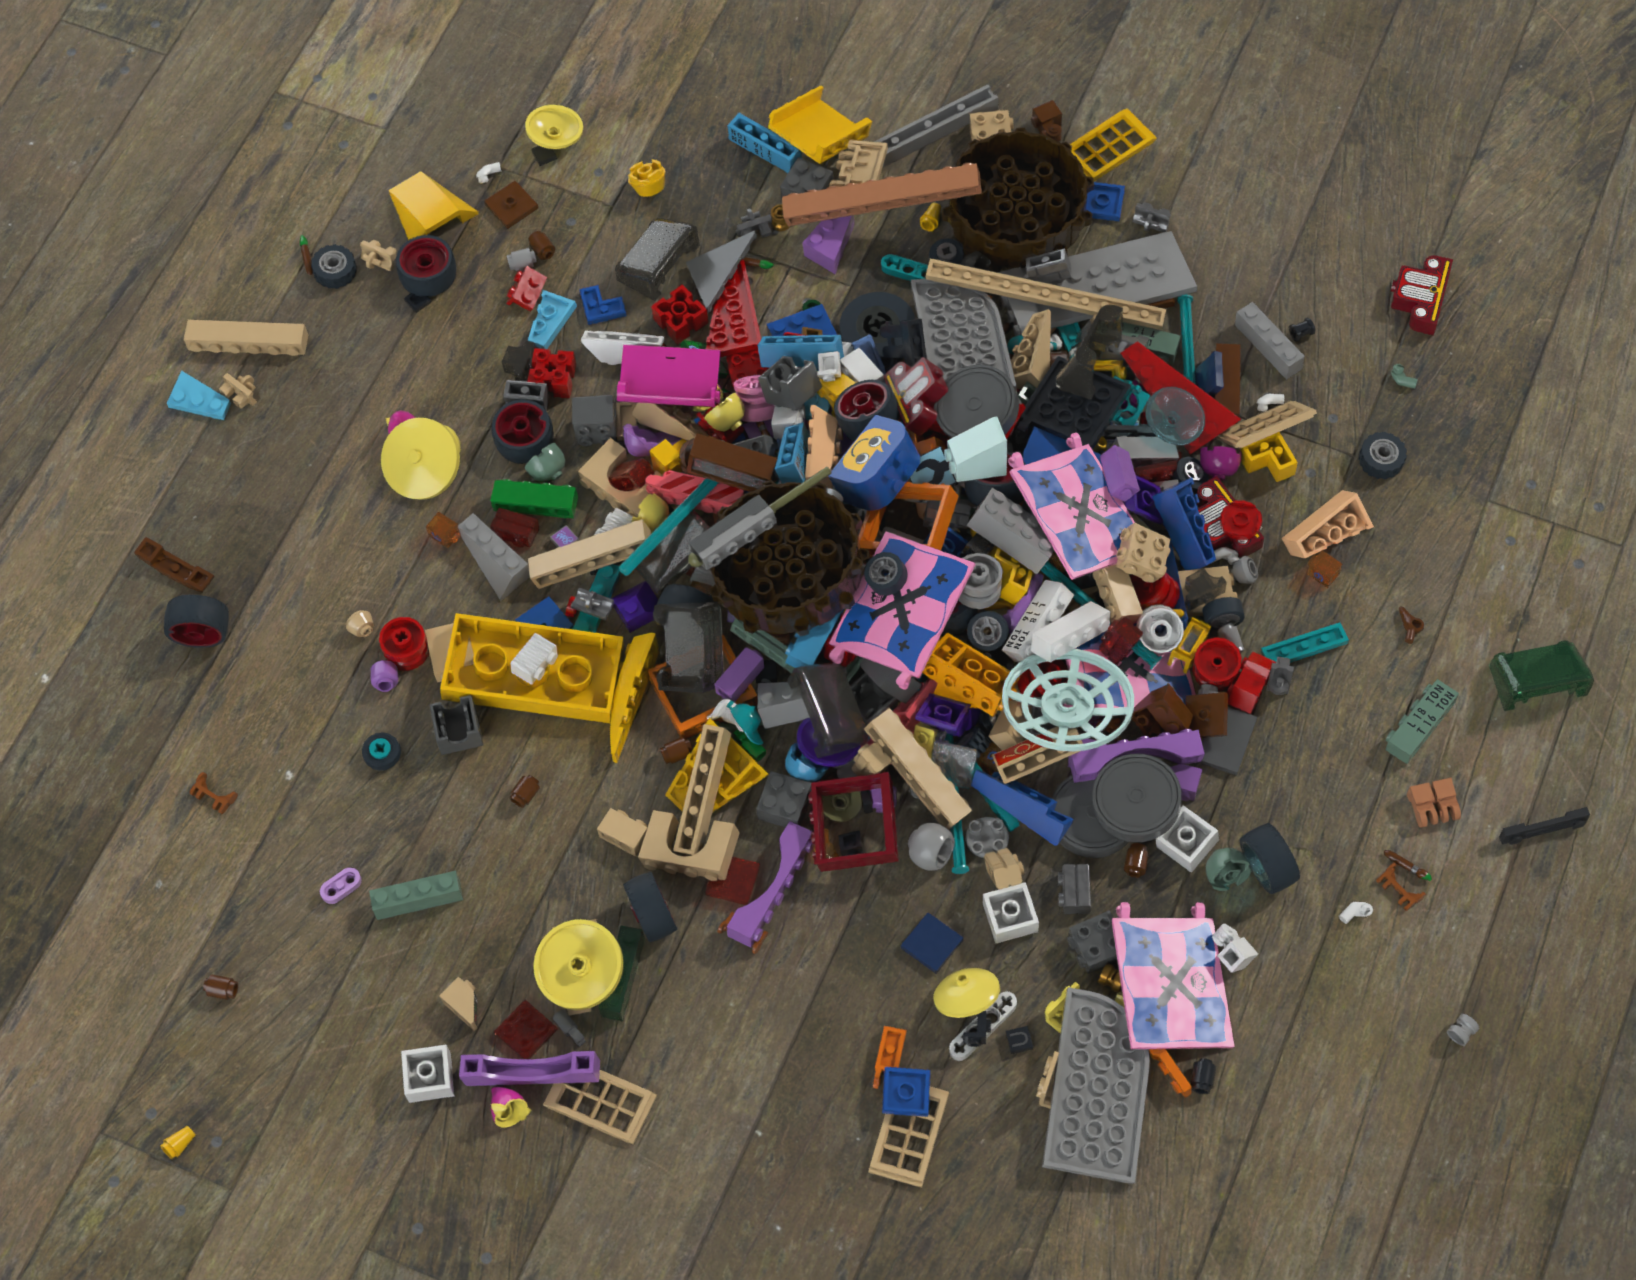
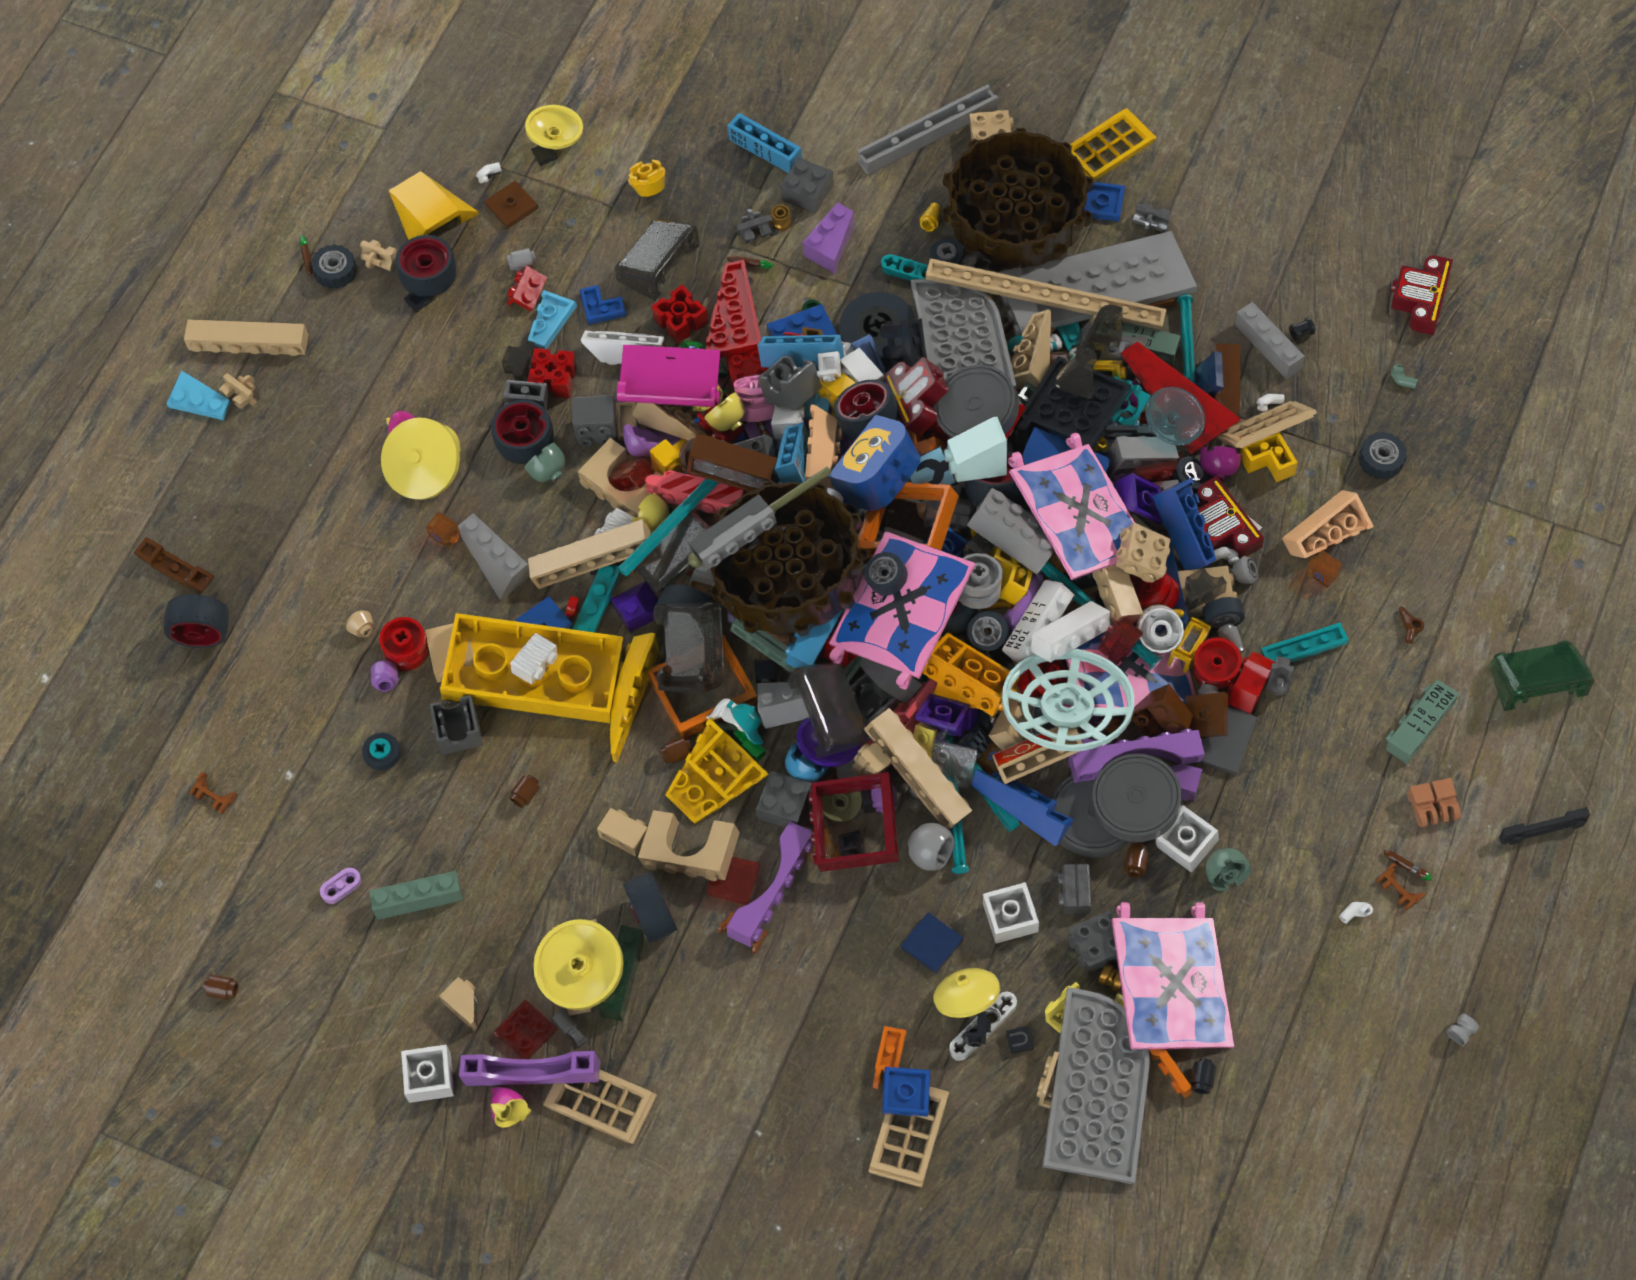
(176, 1143): yellow cone -> none
(515, 527): clear red brick -> none
(534, 498): green brick -> none
(541, 245): reddish brown brick -> none
(564, 537): tile -> none
(592, 603): flat silver hips -> none
(702, 790): tan brick -> none
(715, 267): tile -> none
(739, 674): medium lavender brick -> none
(816, 126): yellow panel -> none
(860, 162): tan hinge -> none
(882, 194): nougat brick -> none
(986, 836): light grey dish -> none
(1004, 868): tan brick -> none
(1048, 120): reddish brown brick -> none
(1049, 267): flat silver brick -> none
(1119, 473): medium lavender brick -> none
(1236, 952): white brick -> none
(1241, 520): red tile -> none
(1270, 858): black wheel -> none

